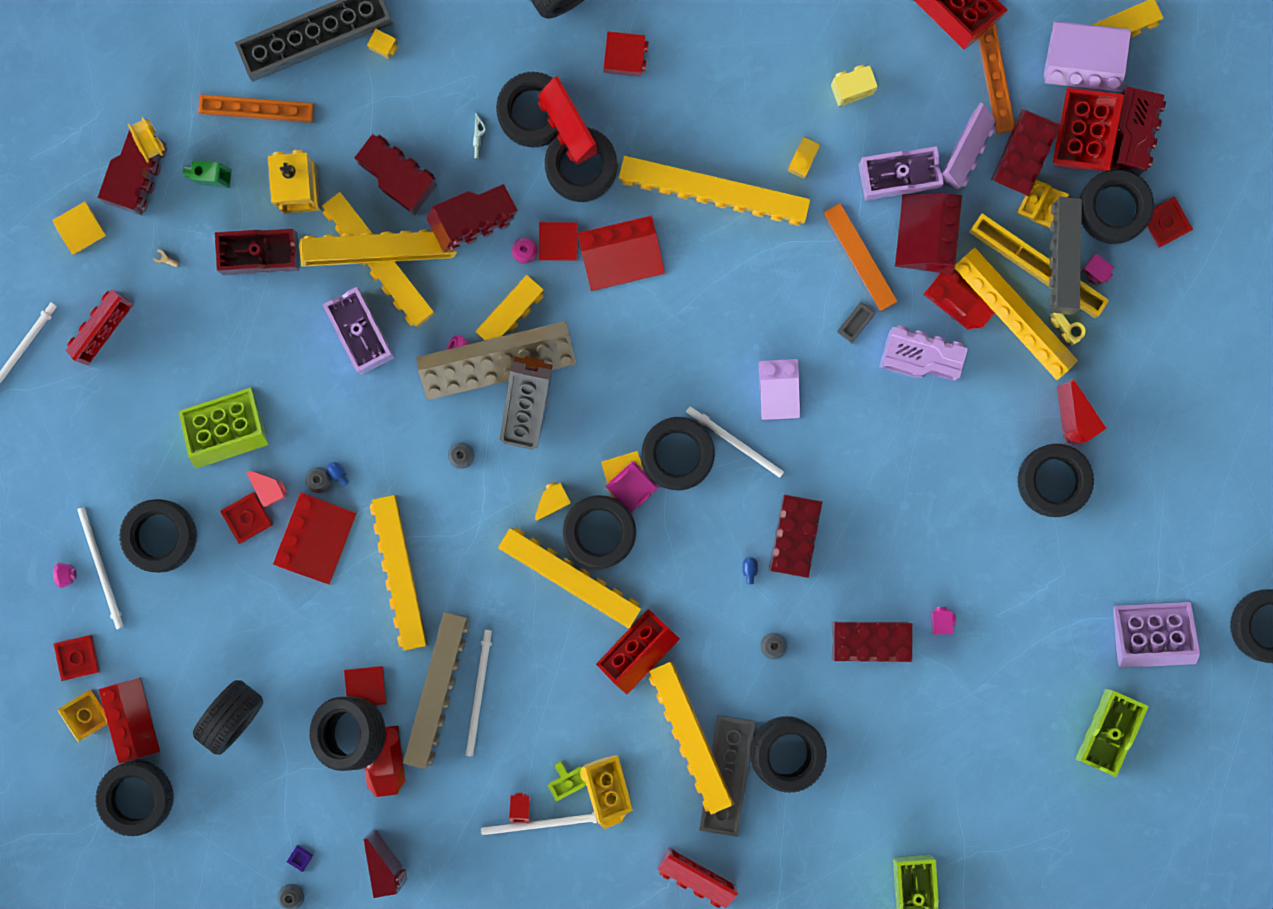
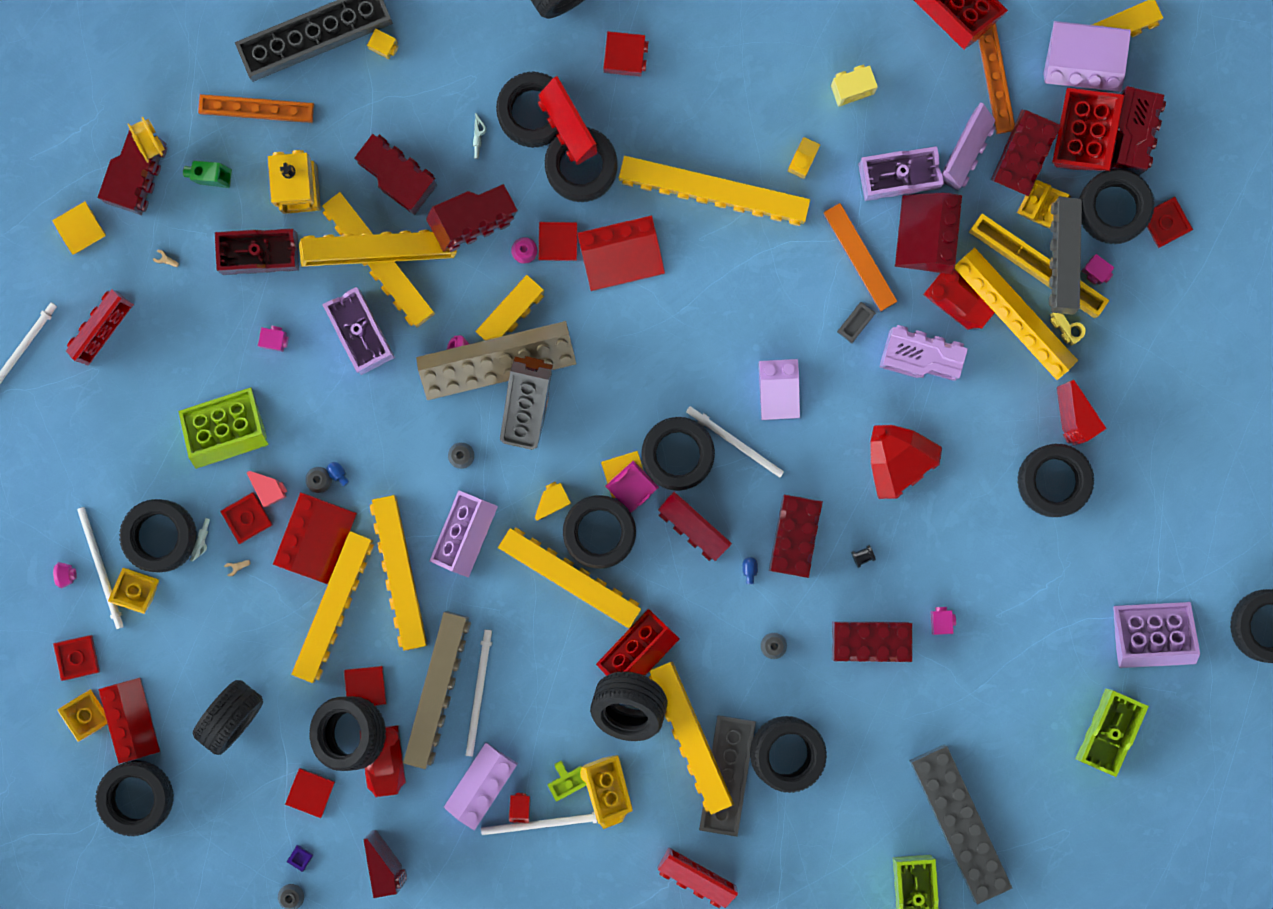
(134, 590): none -> yellow slope
(200, 546): none -> light aqua hand
(237, 566): none -> tan piece
(273, 339): none -> dark pink brick
(310, 793): none -> red tile
(332, 606): none -> yellow brick
(463, 534): none -> lavender slope
(480, 786): none -> lavender slope
(631, 690): none -> black tyre
(694, 526): none -> dark red slope
(863, 556): none -> black bush
(900, 459): none -> red brick
(960, 824): none -> dark grey brick

